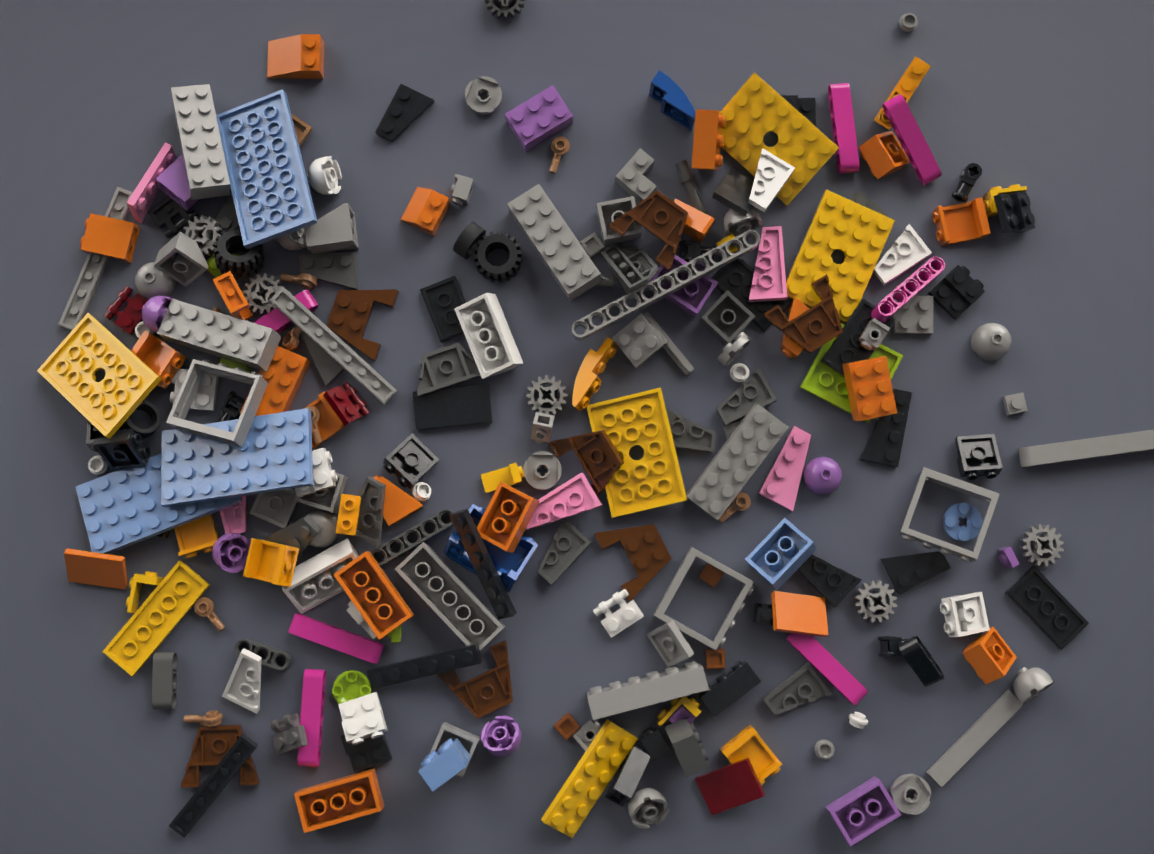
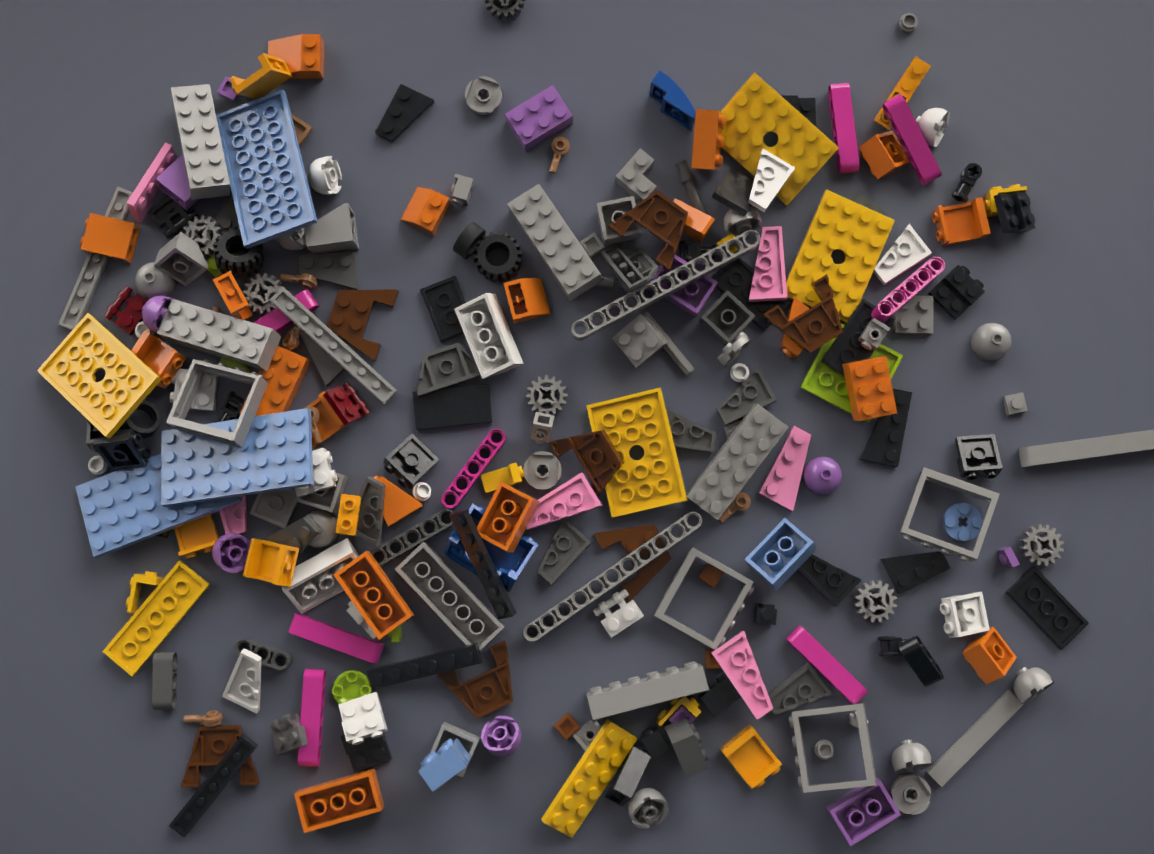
(96, 569): orange tile -> none
(205, 607): medium nougat plate -> none
(226, 90): none -> medium lavender plate
(271, 75): none -> light orange panel
(472, 478): none -> dark pink beam
(526, 299): none -> orange slope
(587, 379): light orange slope -> none
(603, 579): none -> light grey beam
(670, 643): light grey plate -> none
(730, 786): dark red tile -> none
(740, 667): none -> bright pink wing
(799, 614): orange tile -> none
(800, 760): none -> light grey window
(910, 757): none -> light grey cylinder
(932, 125): none -> white cylinder

